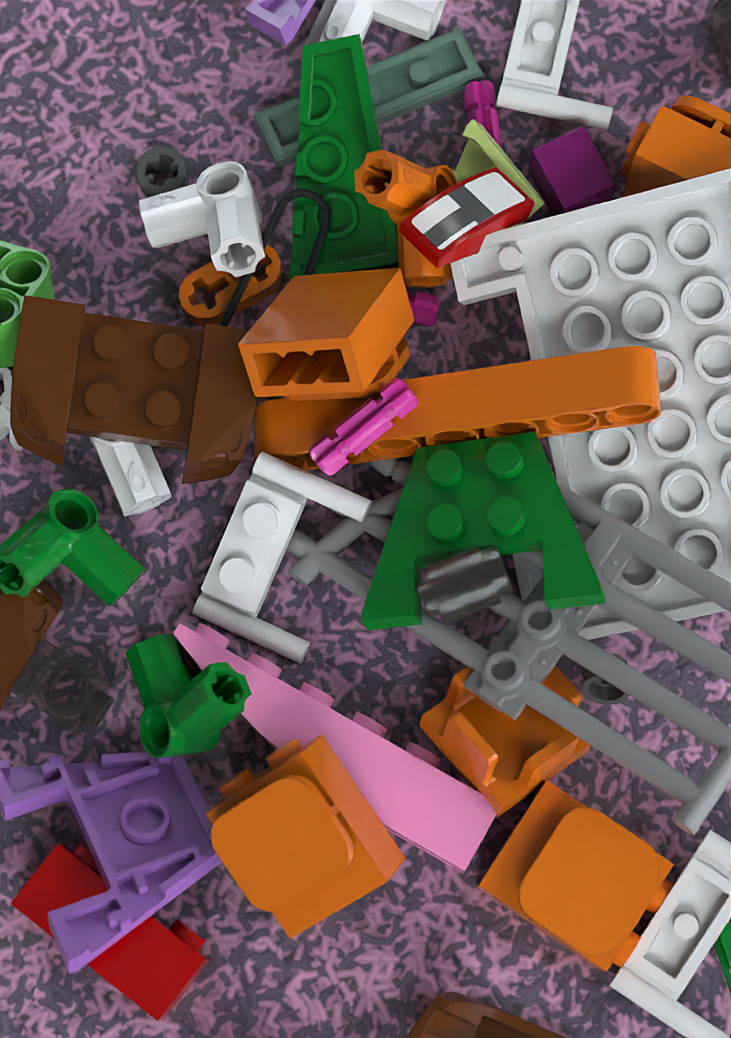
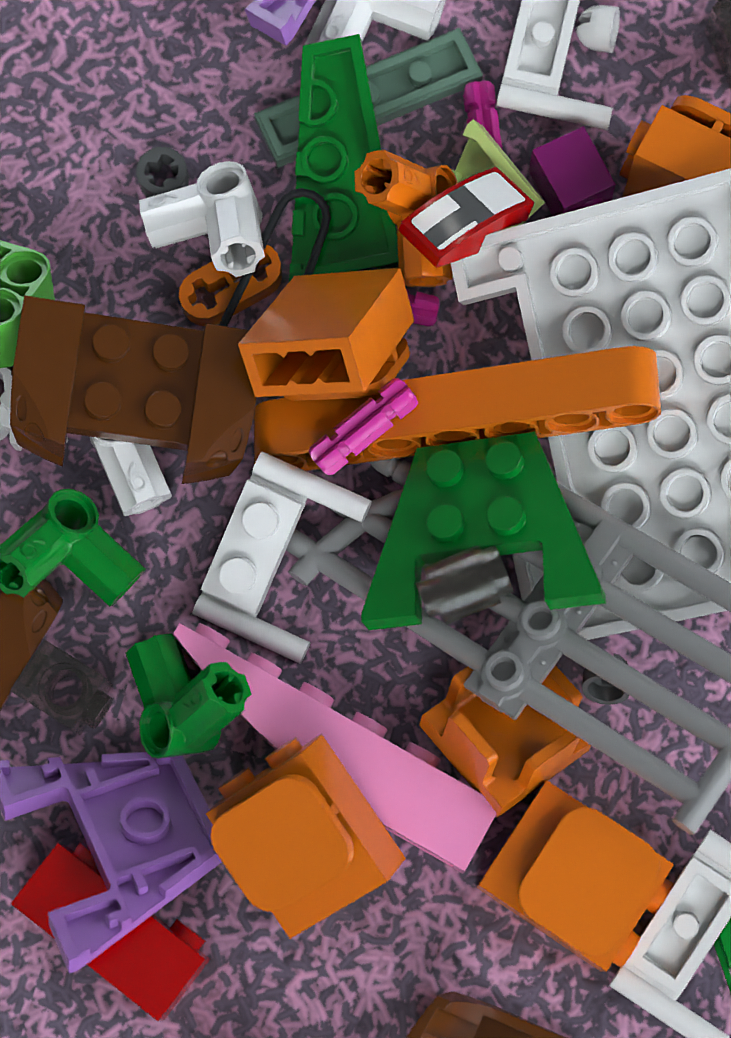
(599, 27): none -> white hinge

